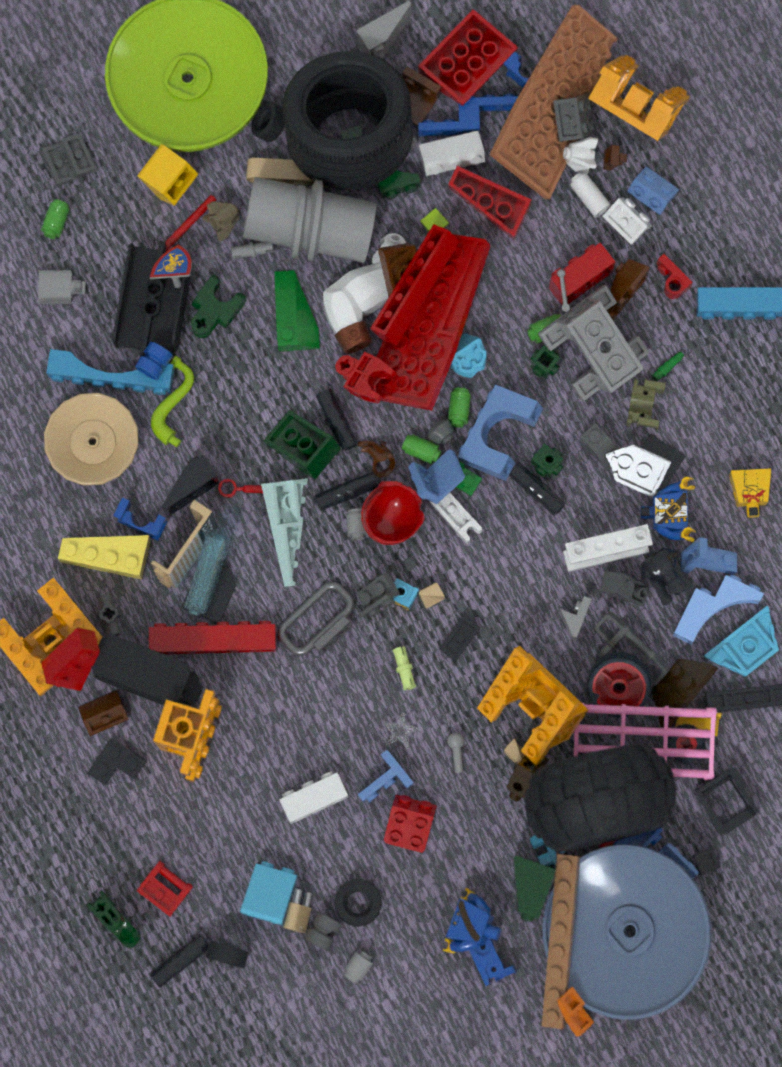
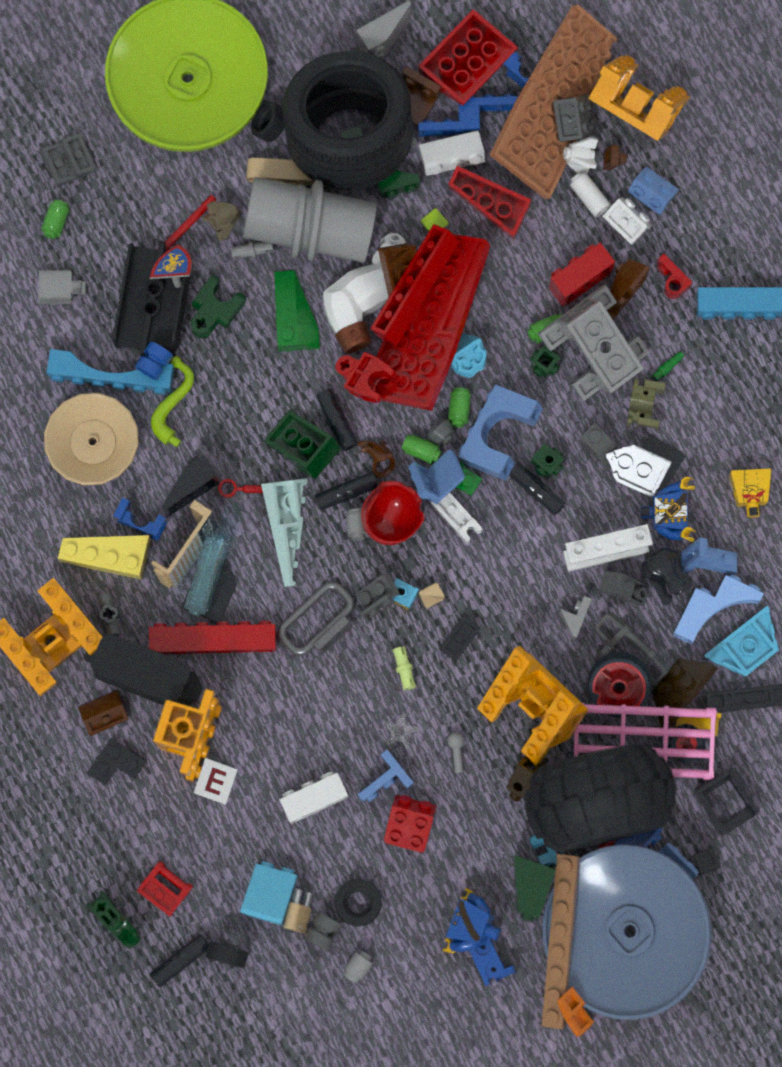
(72, 660): red wedge -> none
(167, 175): yellow slope -> none
(215, 781): none -> white sticker
(514, 752): tan slope -> none
(565, 307): light grey hinge -> none

